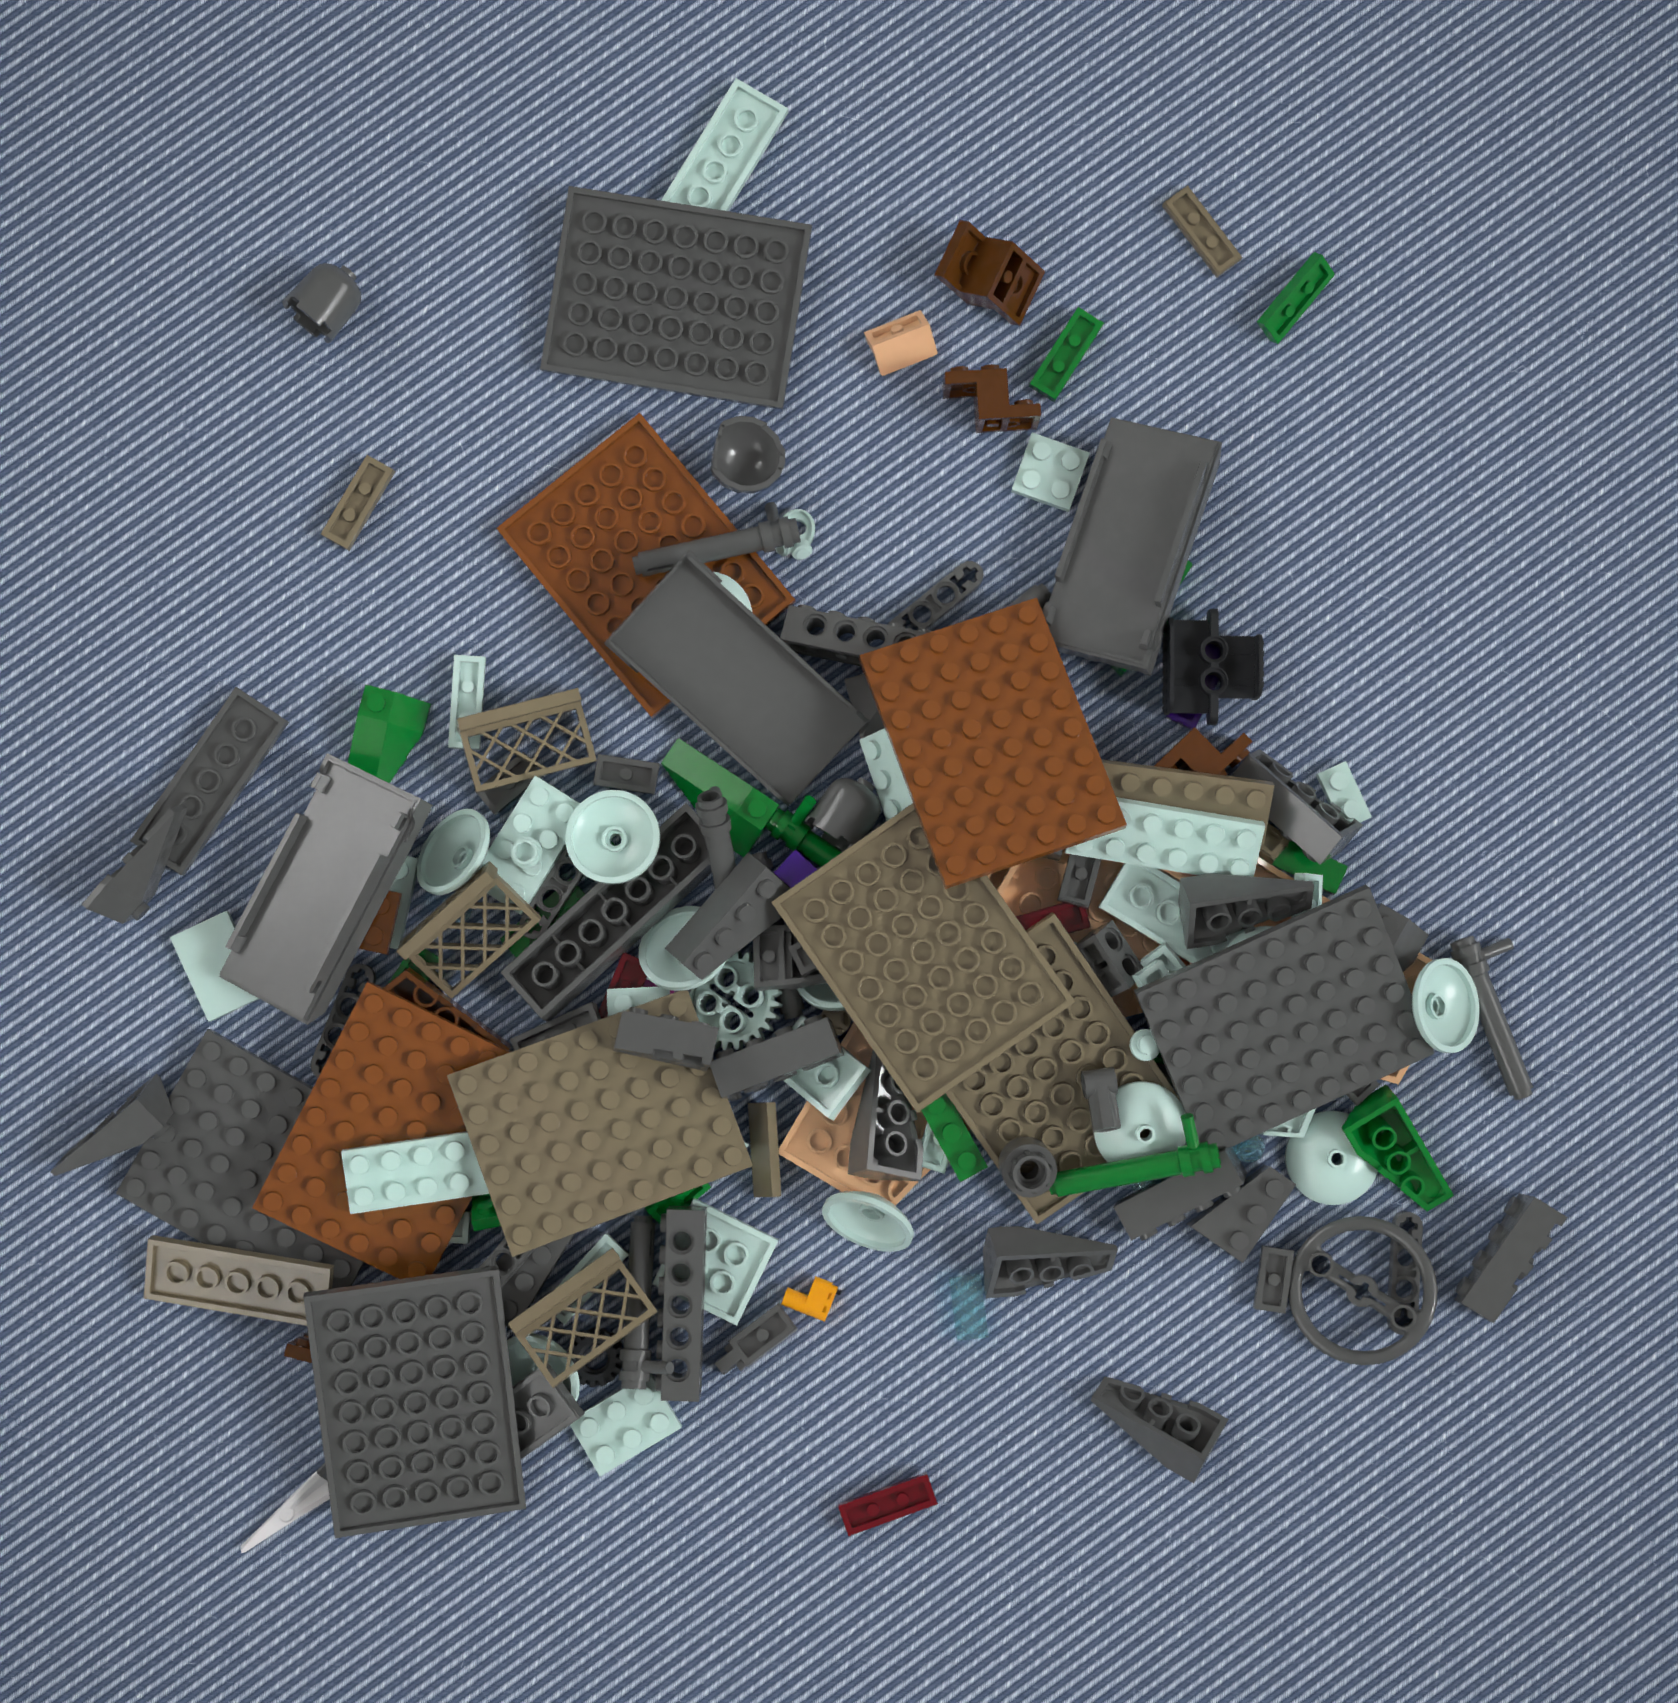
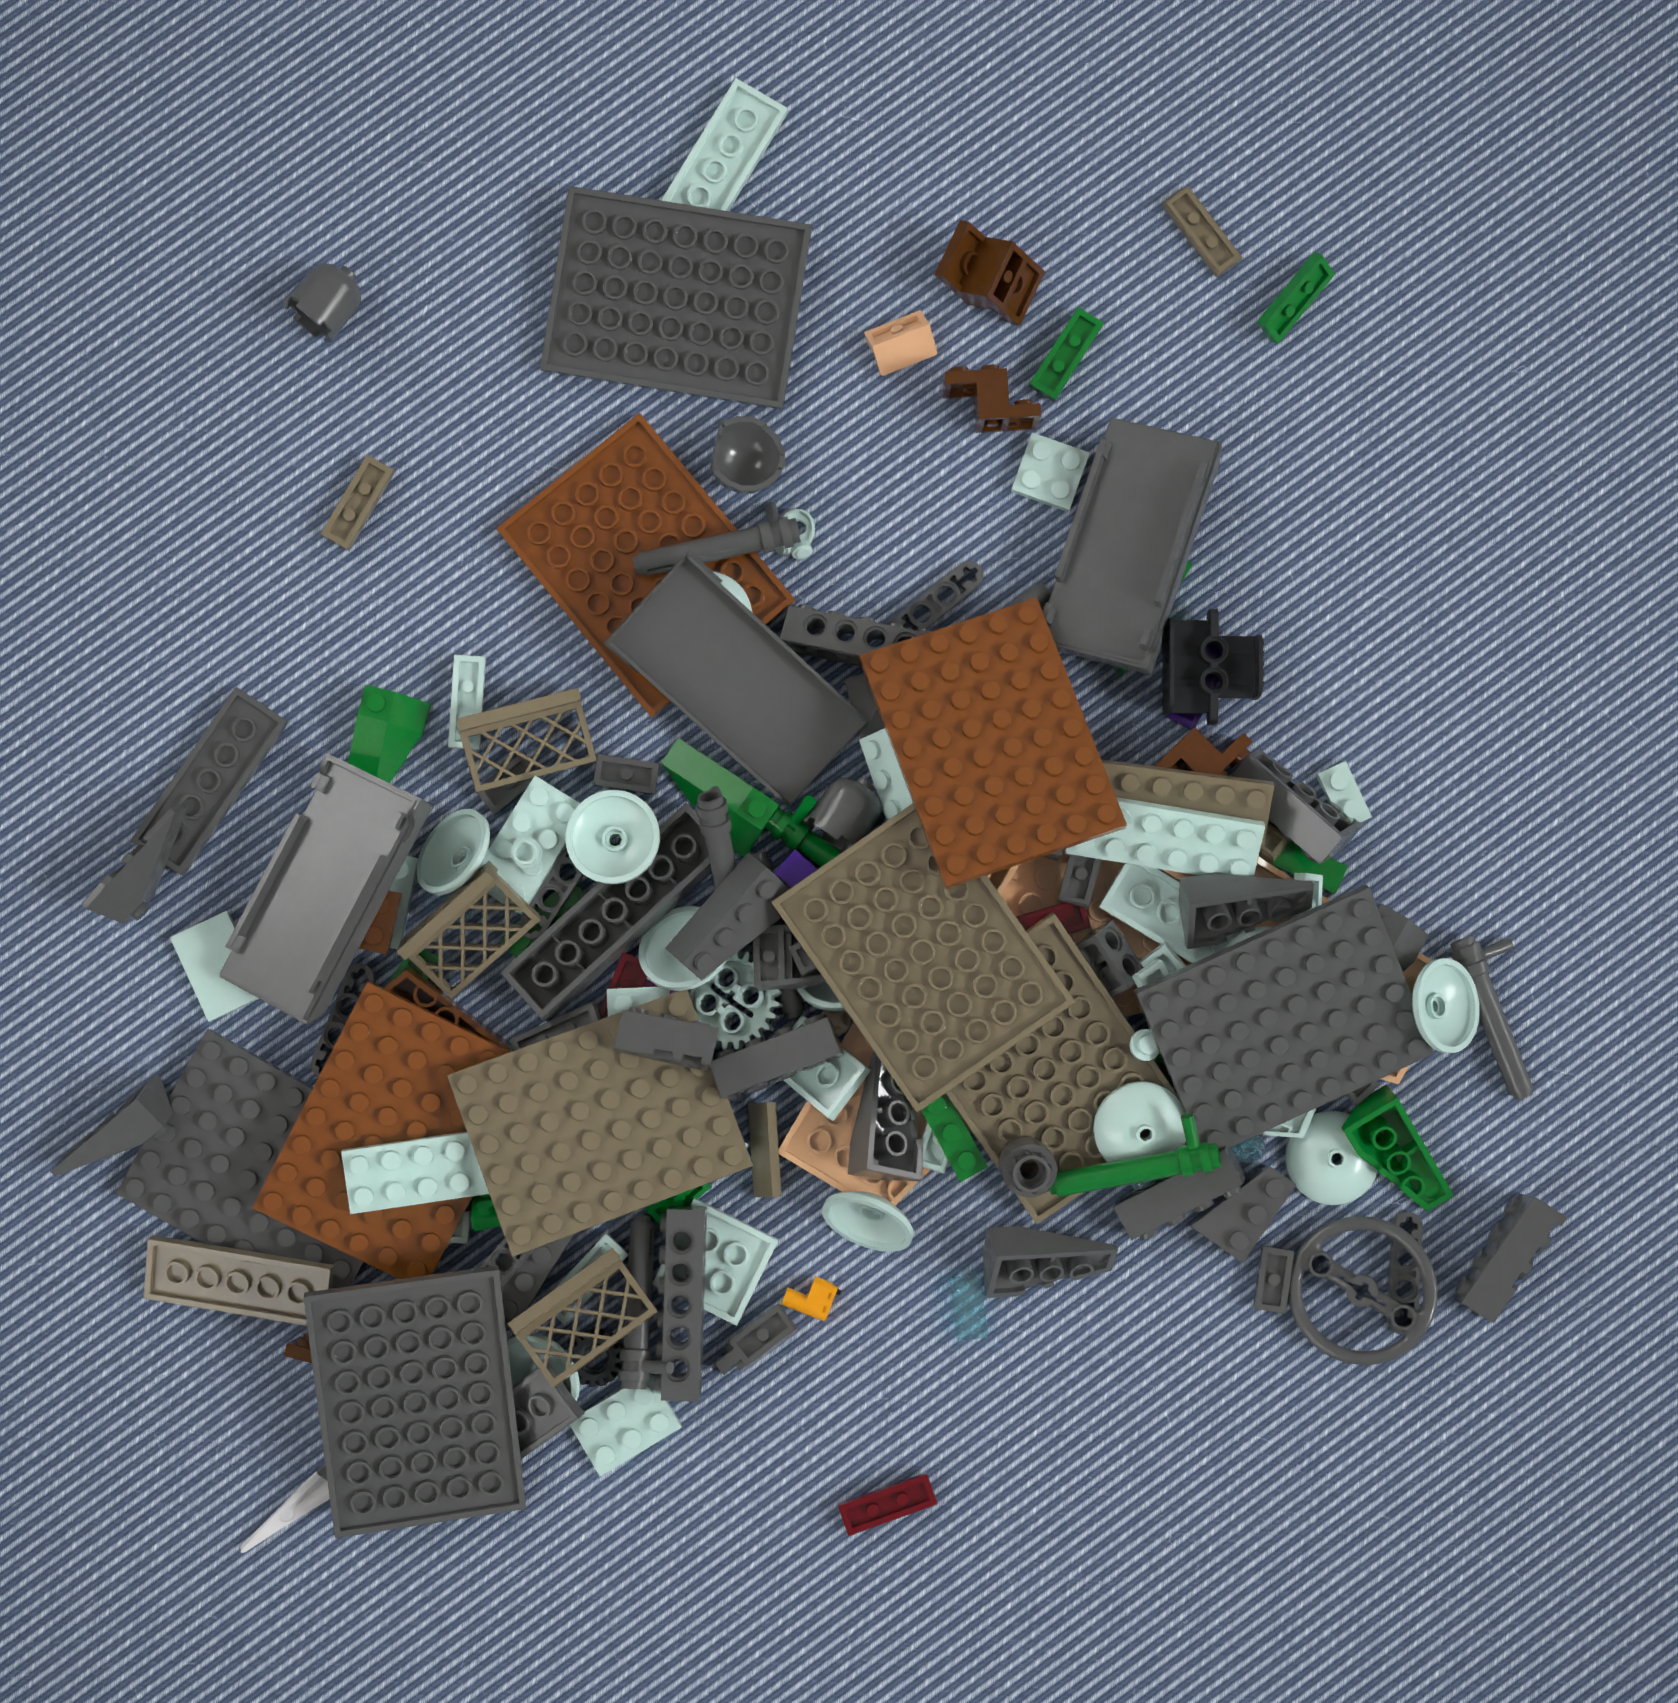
(1101, 1090): dark grey piece -> none
(1170, 1430): dark grey wedge -> none

